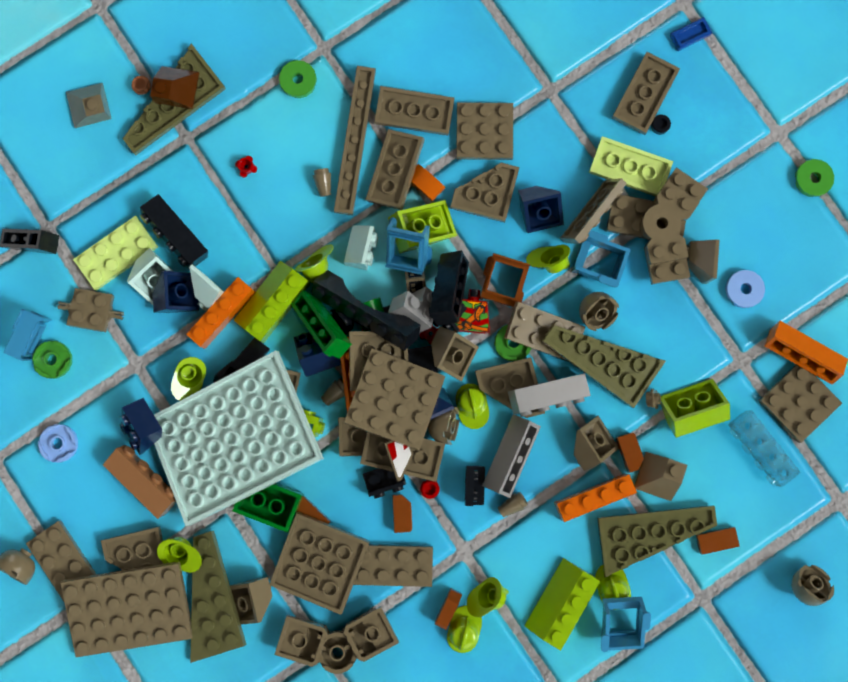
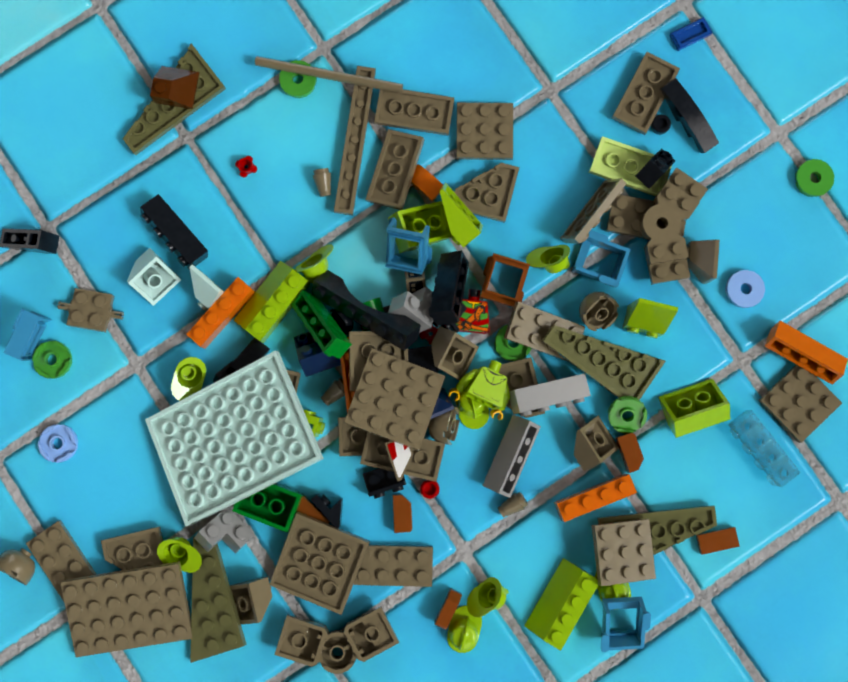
(88, 105): dark tan slope -> none
(115, 253): yellowish green plate -> none
(140, 425): dark blue slope -> none
(140, 480): medium nougat brick -> none
(141, 85): nougat plate -> none
(174, 293): dark blue slope -> none
(225, 527): none -> light grey brick
(328, 74): none -> dark tan piece
(333, 514): none -> black slope
(360, 246): light aqua slope -> none
(461, 221): none -> lime slope
(473, 485): black bracket -> none
(485, 387): none -> lime torso
(540, 208): dark blue slope -> none
(623, 552): none -> dark tan plate
(624, 404): none -> bright green tile
(649, 317): none -> lime slope
(653, 399): dark tan plate -> none
(655, 168): none -> black slope
(660, 476): dark tan slope -> none
(689, 114): none -> black slope
(812, 585): dark tan cylinder -> none

